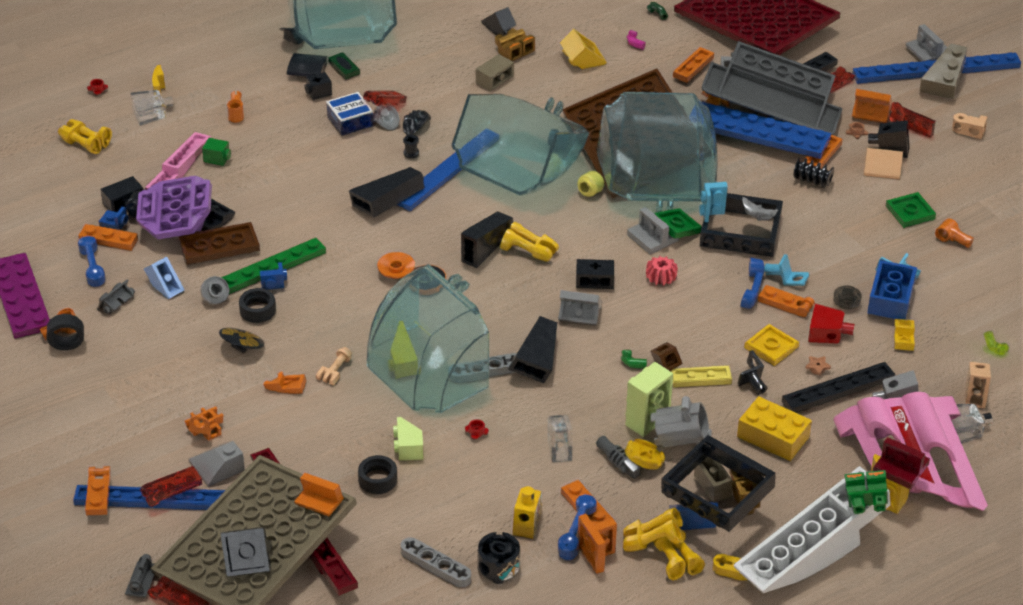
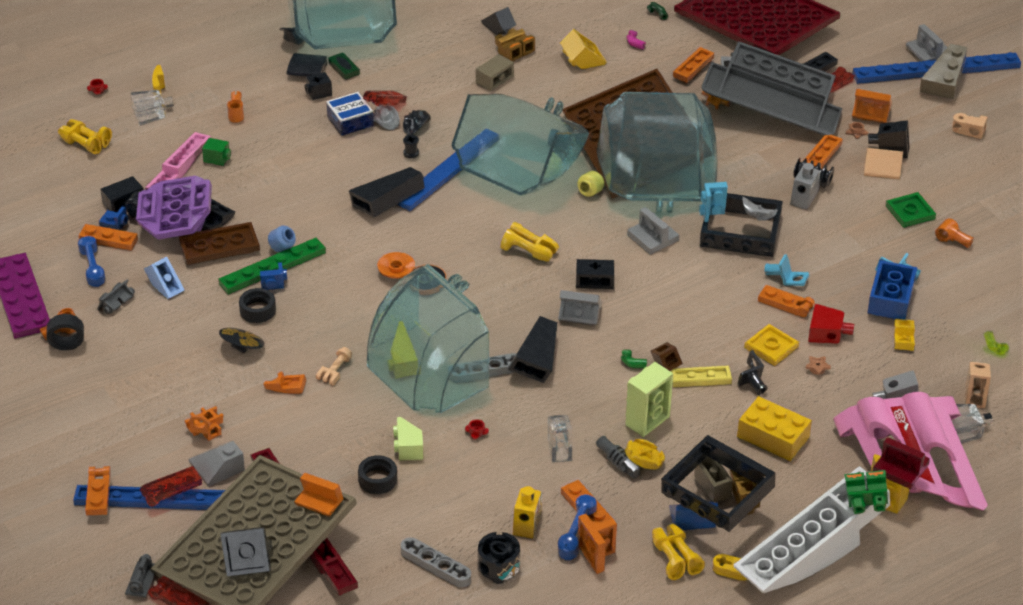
(214, 290): light grey plate -> none
(281, 238): none -> medium blue head
(483, 238): black slope -> none
(639, 534): yellow piece -> none
(661, 270): coral gear -> none
(679, 223): green tile -> none
(681, 424): light grey container -> none
(756, 270): blue piece -> none
(768, 131): blue plate -> none
(809, 179): none -> light grey torso
(837, 387): black plate -> none
(847, 297): clear smoke plate -> none
(916, 121): clear red plate -> none

